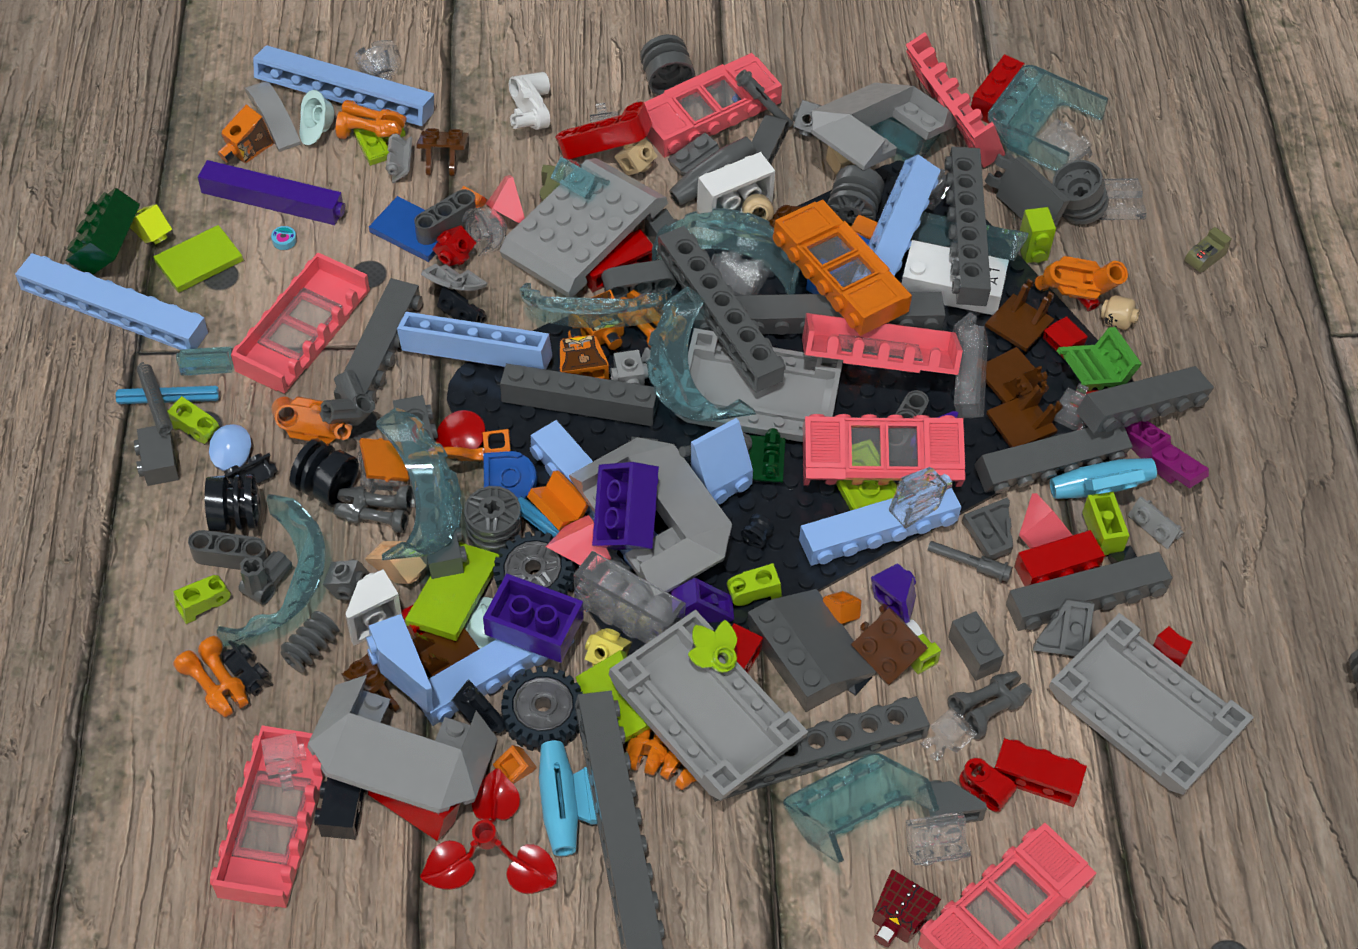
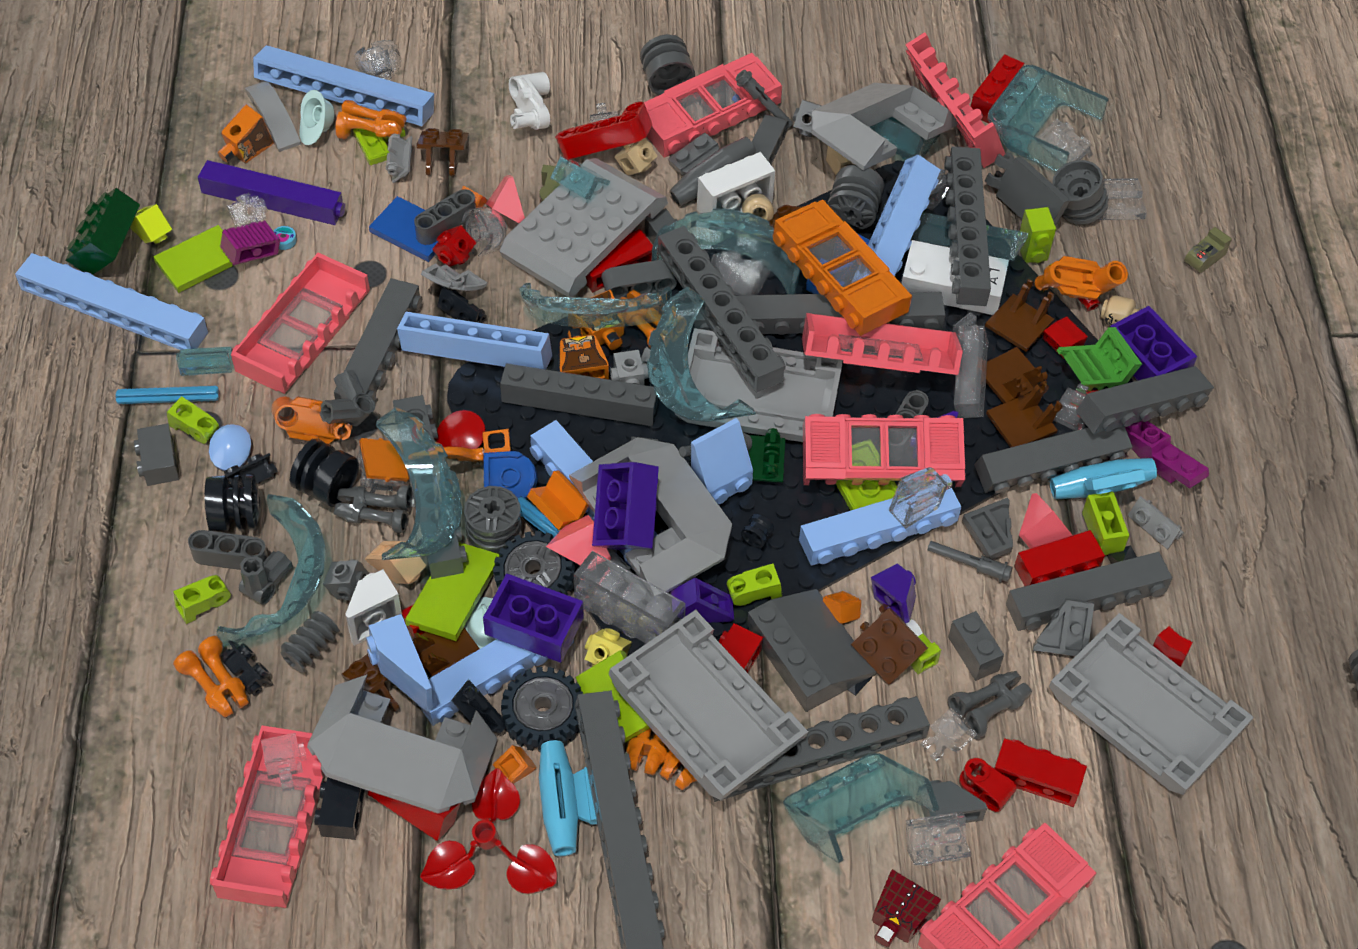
(154, 409): dark grey piece -> none
(239, 210): none -> clear brick
(249, 242): none -> magenta brick
(711, 644): lime plate -> none
(864, 226): orange slope -> none
(1154, 344): none -> dark purple brick

